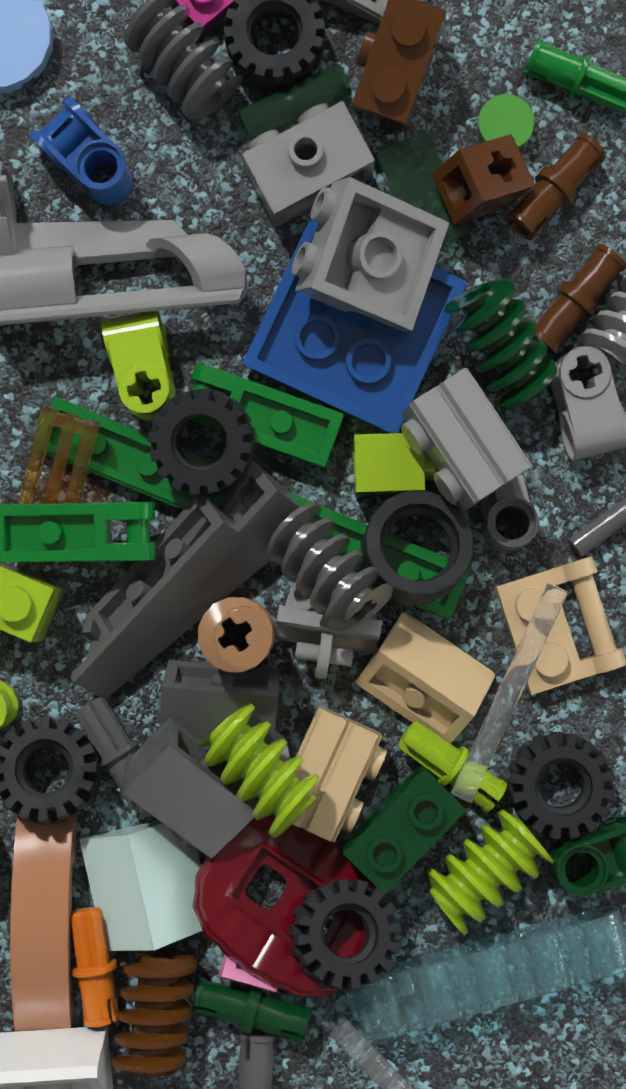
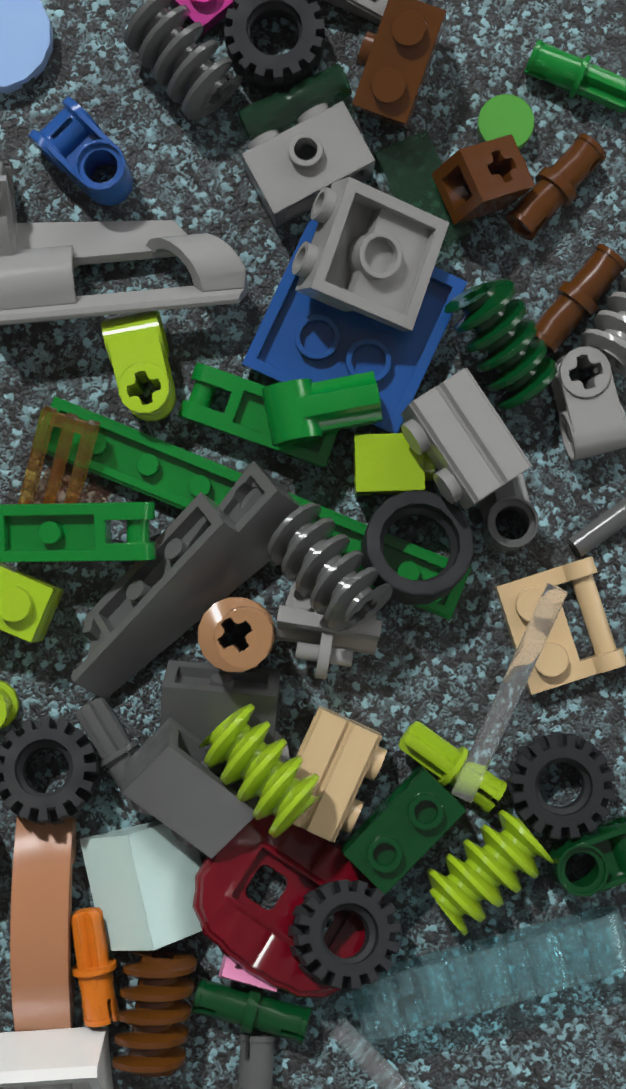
(166, 448): black tyre -> none
(306, 409): none -> green piece
(426, 678): tan panel -> none

